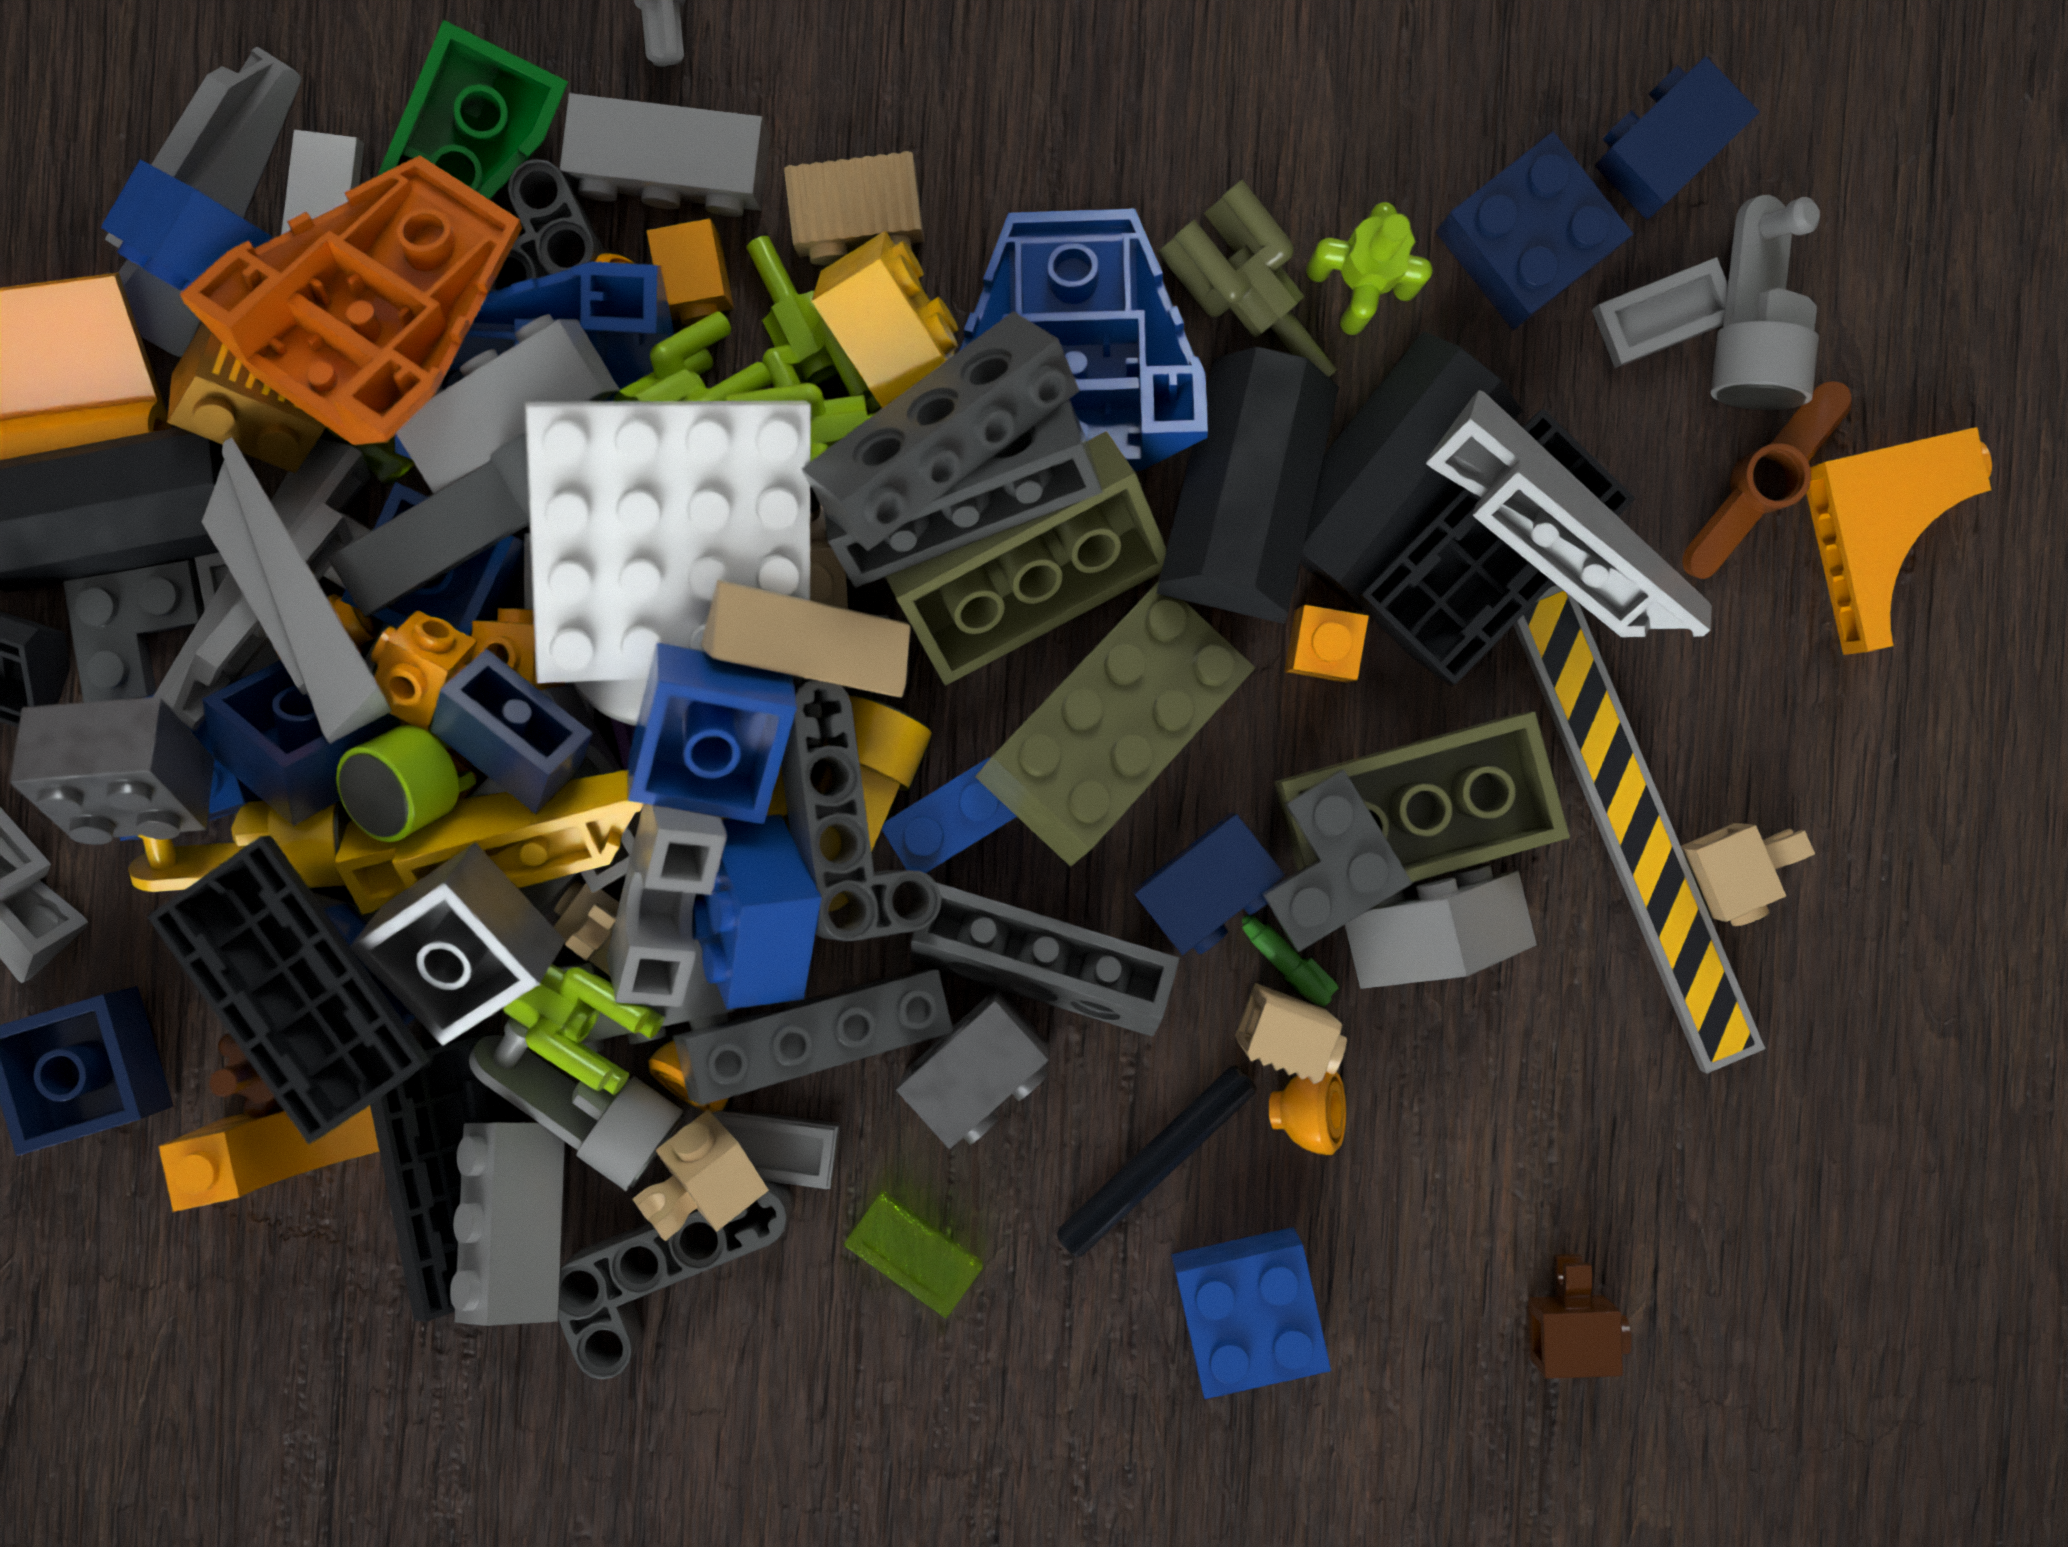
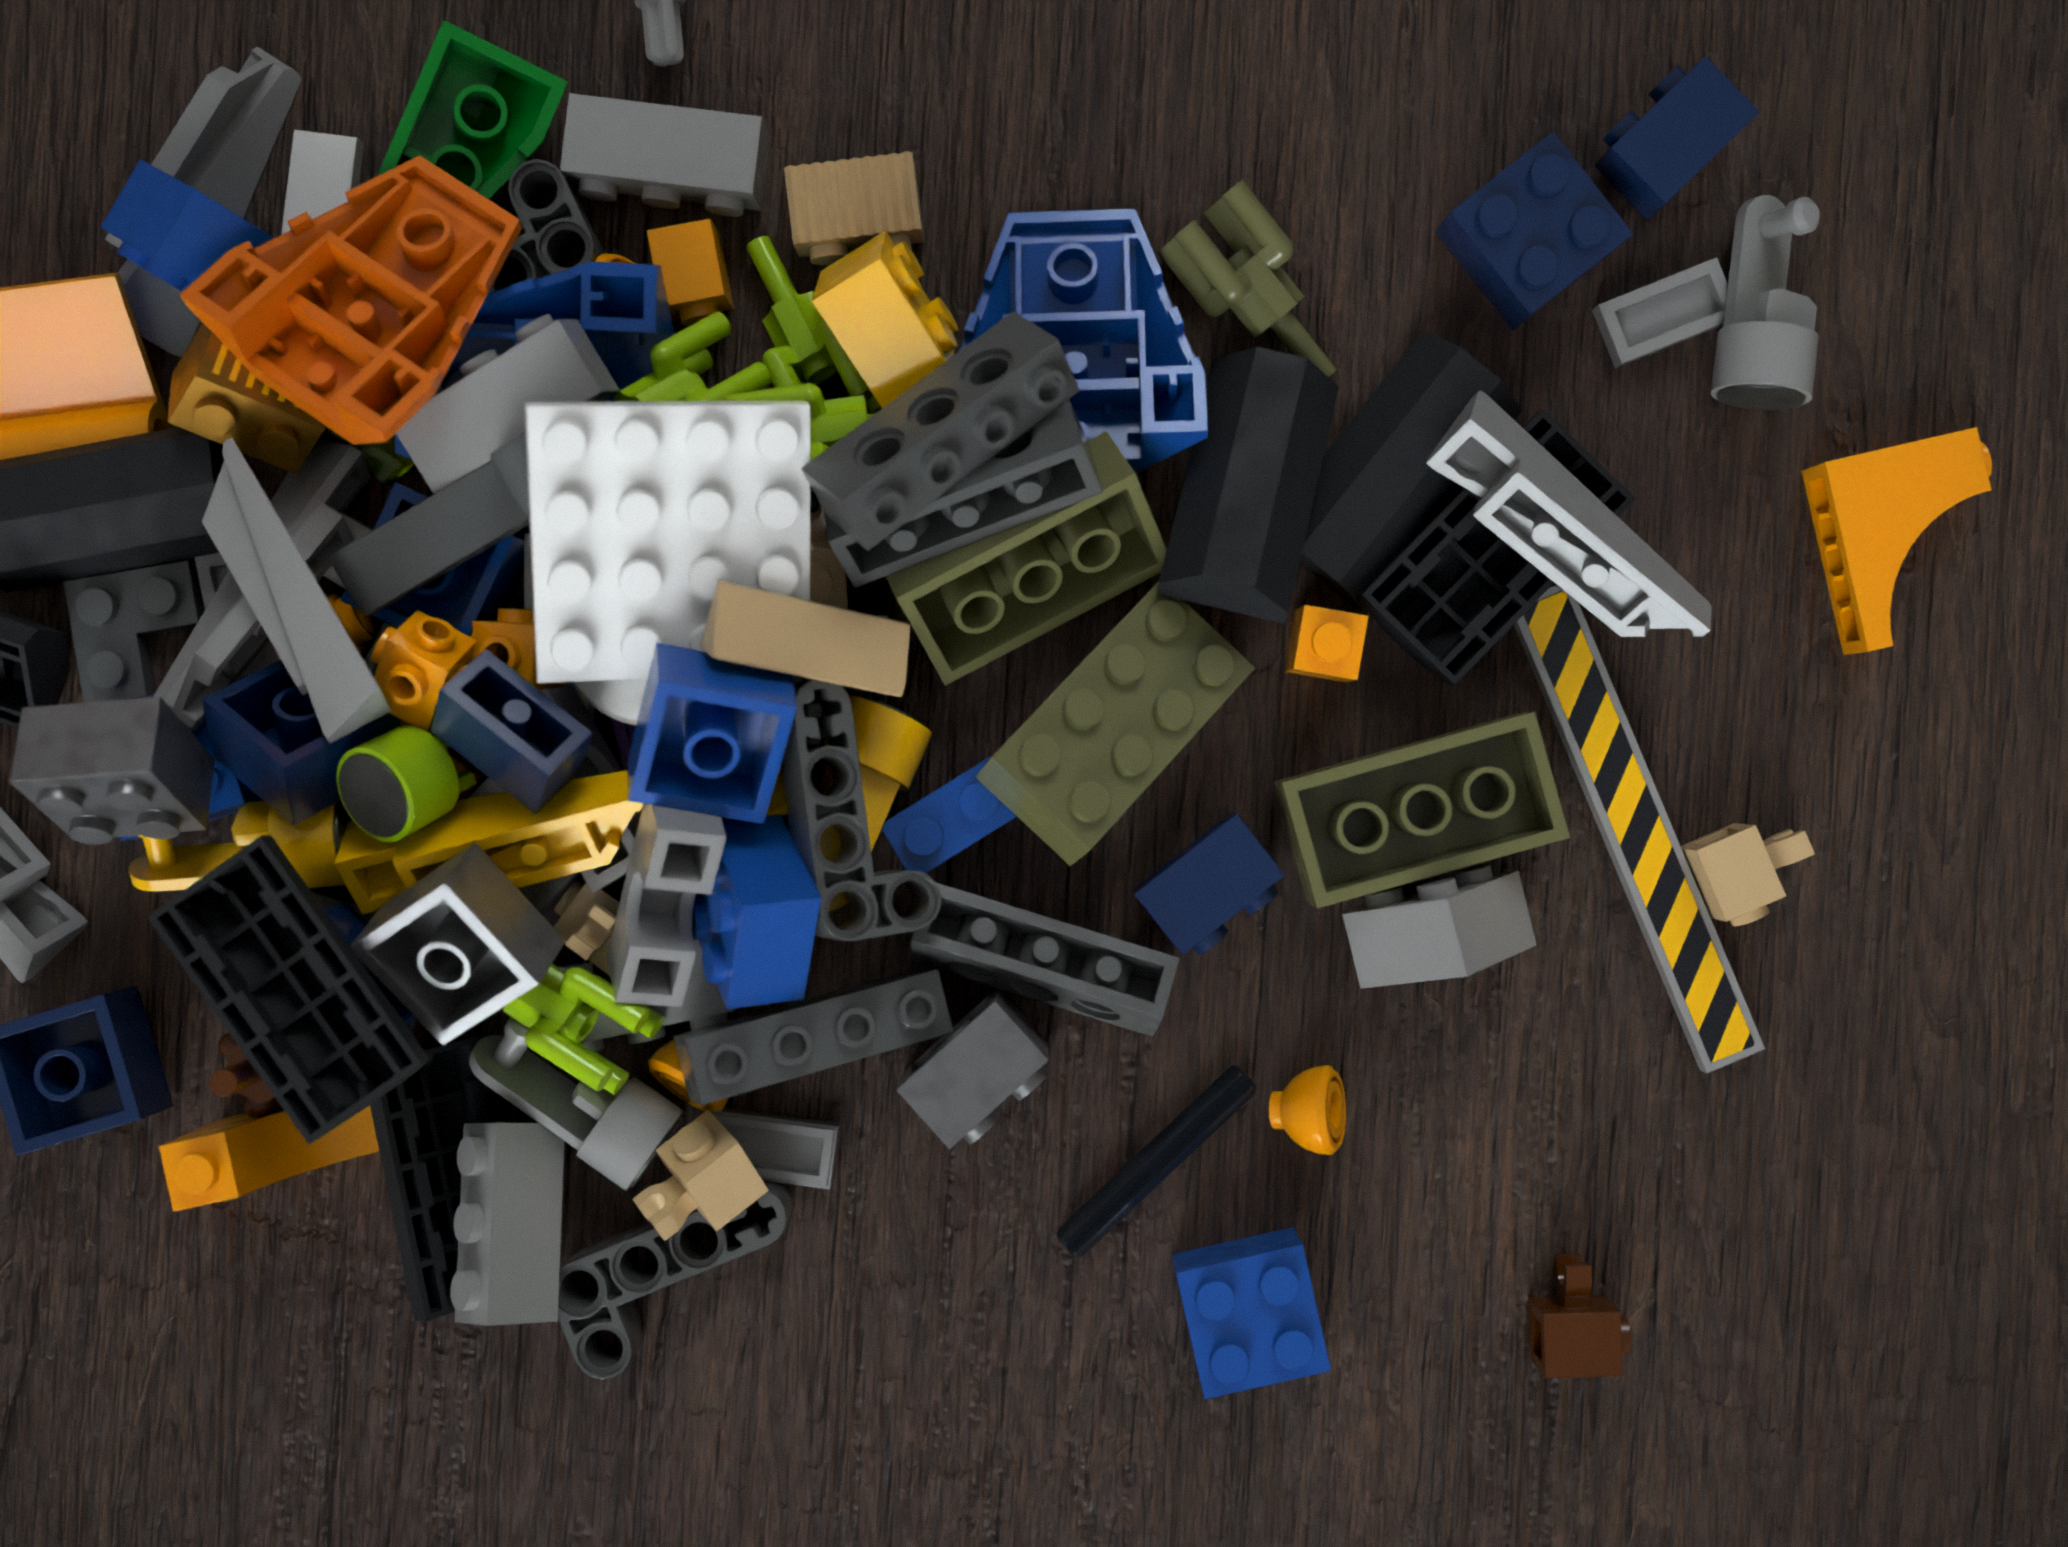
(913, 1254): clear neon green tile -> none
(1290, 1034): tan brick -> none
(1300, 973): bright green piece -> none
(1352, 867): dark grey plate -> none
(1372, 264): lime plant -> none
(1746, 505): dark orange piece -> none

